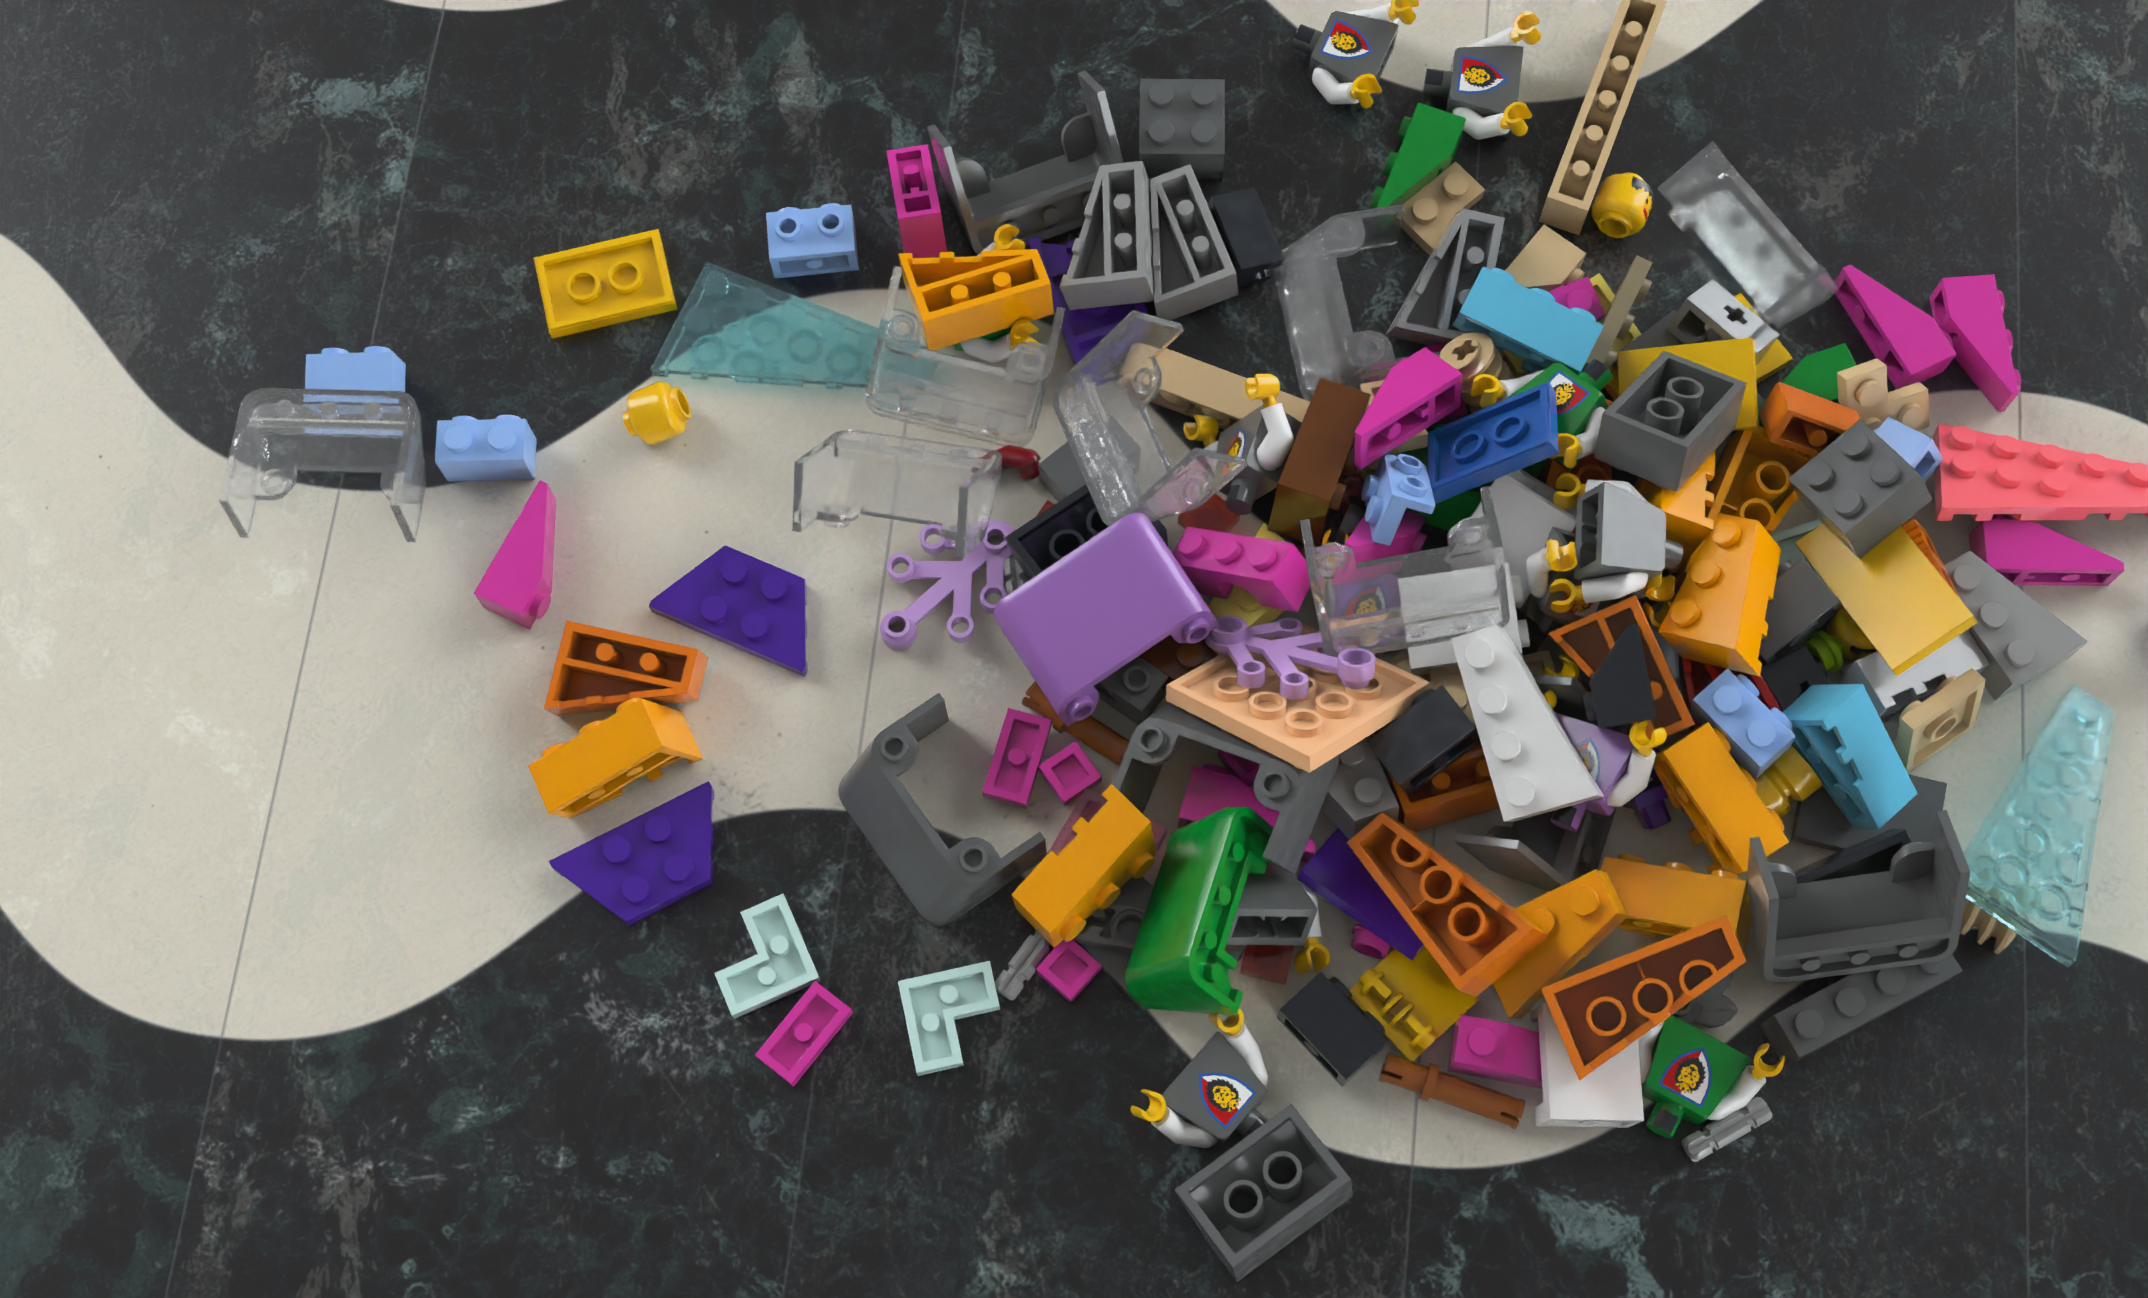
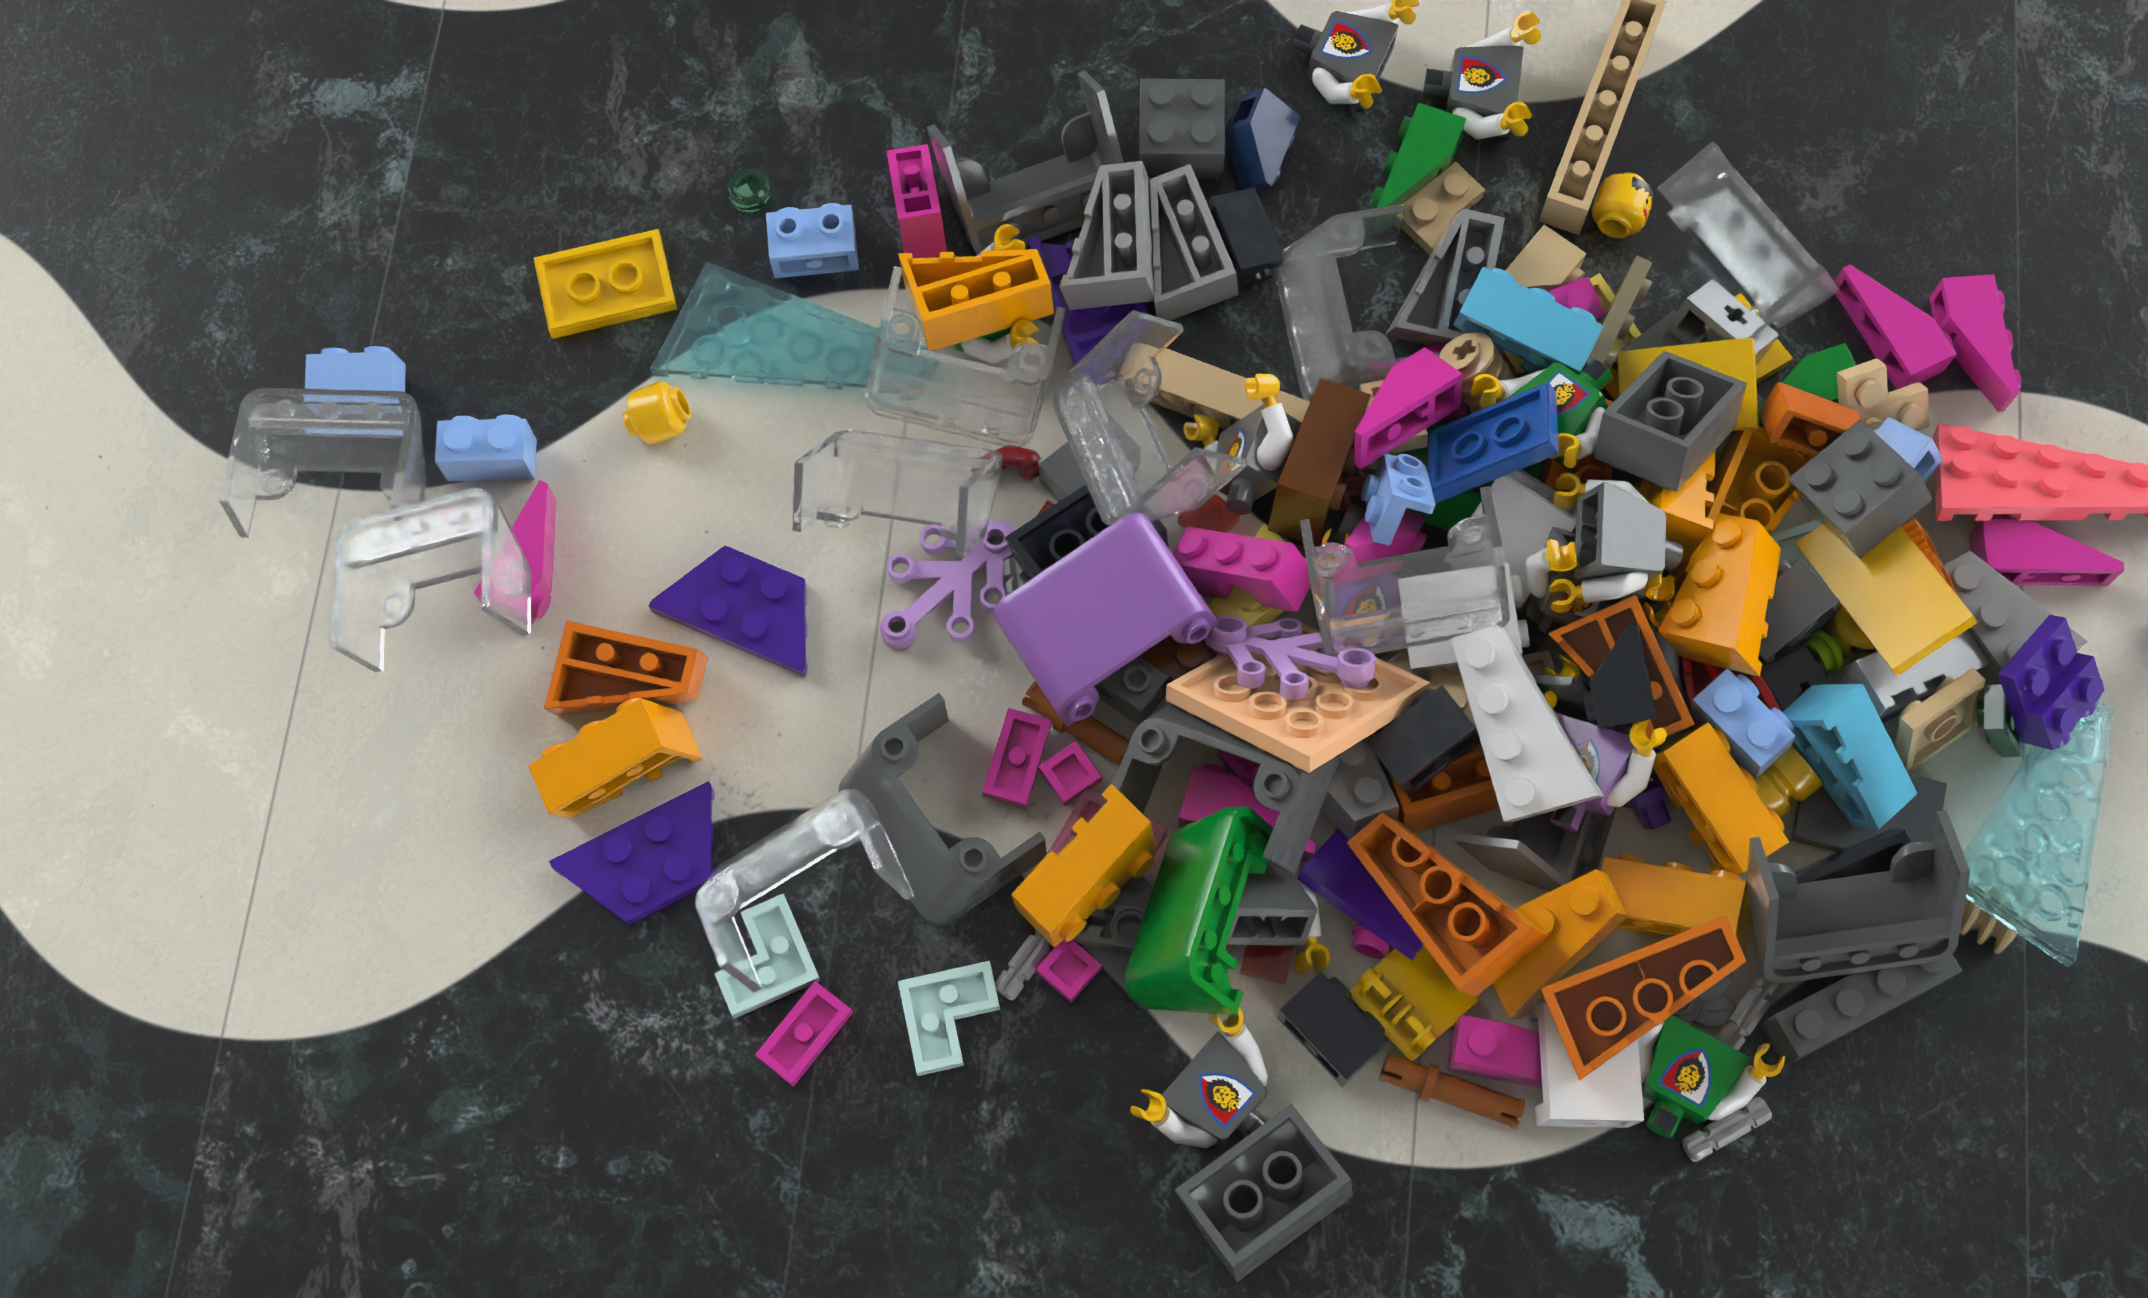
(418, 546): none -> clear windscreen
(749, 190): none -> clear green tile
(782, 855): none -> clear windscreen
(1259, 137): none -> dark blue slope
(1748, 1012): none -> light grey axle
(1996, 720): none -> dark green plate
(2050, 685): none -> dark purple plate

